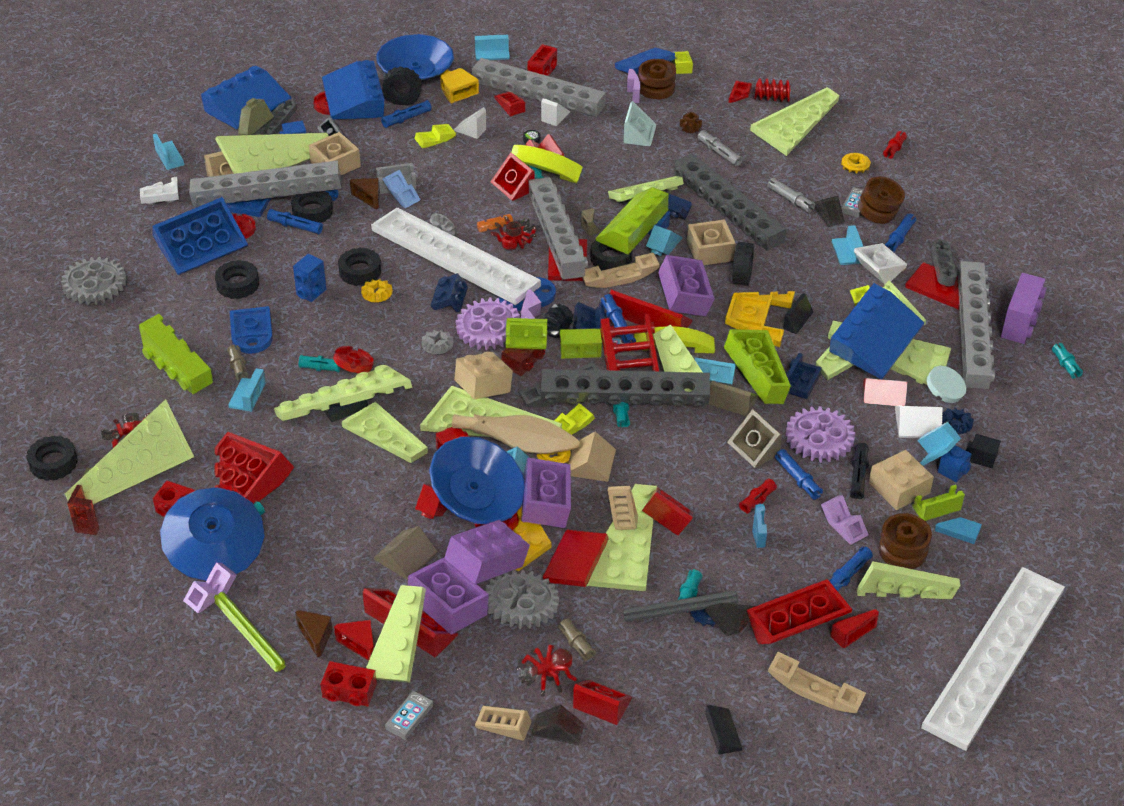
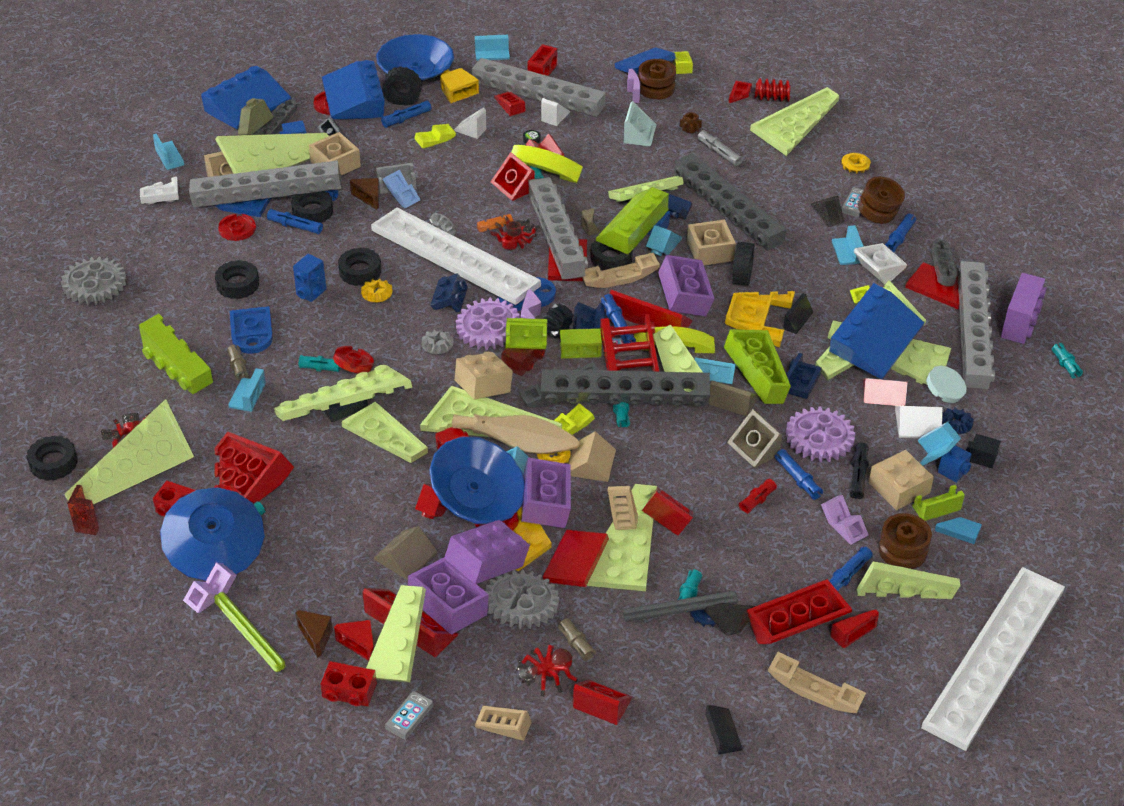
(199, 236): blue slope -> none
(558, 725): clear smoke slope -> none
(759, 527): dark azure tile -> none
(796, 198): light grey pin -> none
(894, 144): red pin -> none

